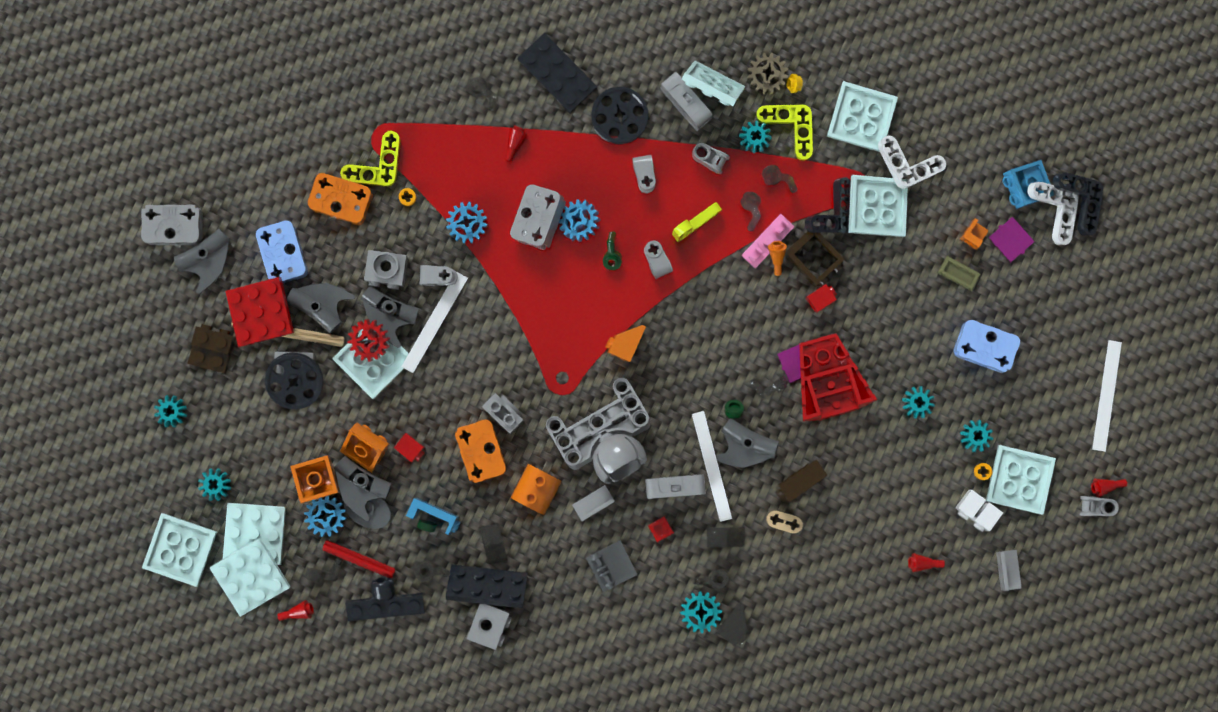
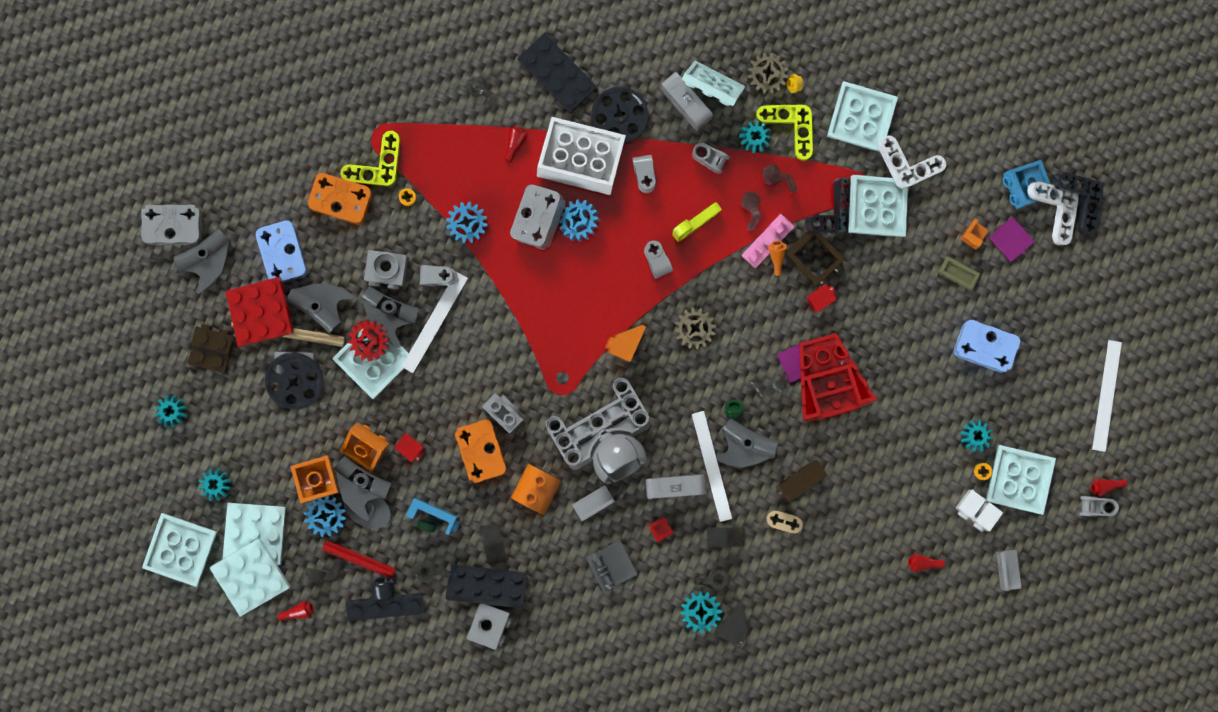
(580, 155): none -> white slope
(612, 254): dark green plate -> none
(702, 334): none -> dark tan gear
(913, 406): teal gear -> none

